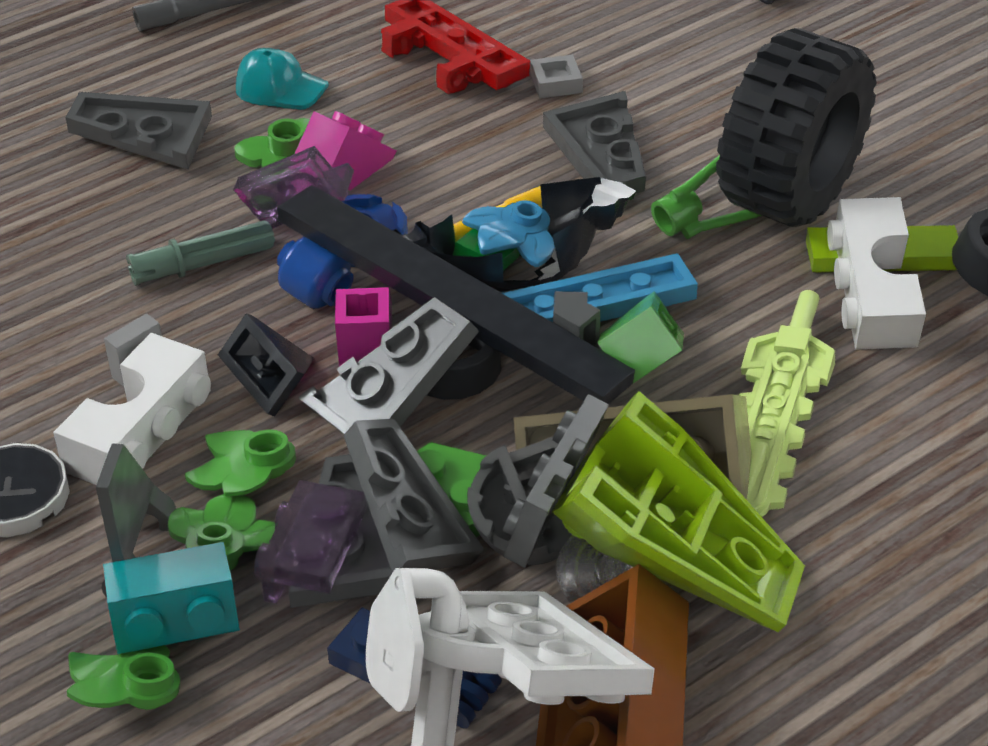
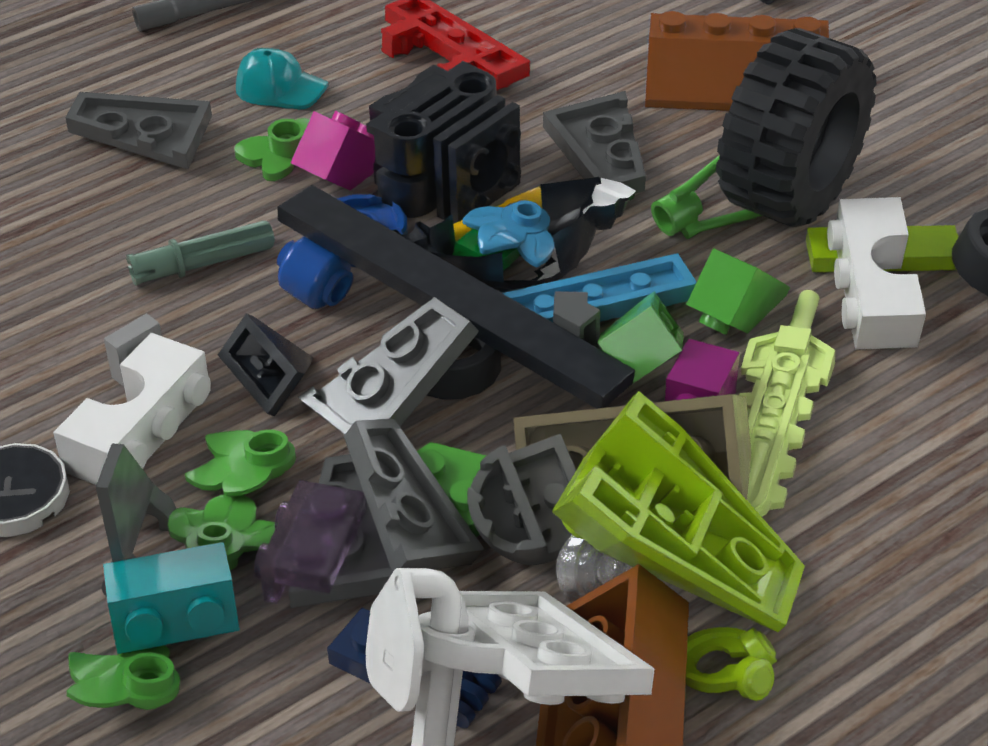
(281, 180): clear purple bracket -> none
(361, 320): dark pink slope -> none
(445, 143): none -> black piece
(550, 478): dark grey wing -> none
(556, 76): light grey tile -> none
(702, 372): none -> magenta brick
(703, 57): none -> dark orange slope
(734, 293): none -> bright green slope
(750, 677): none -> lime piece

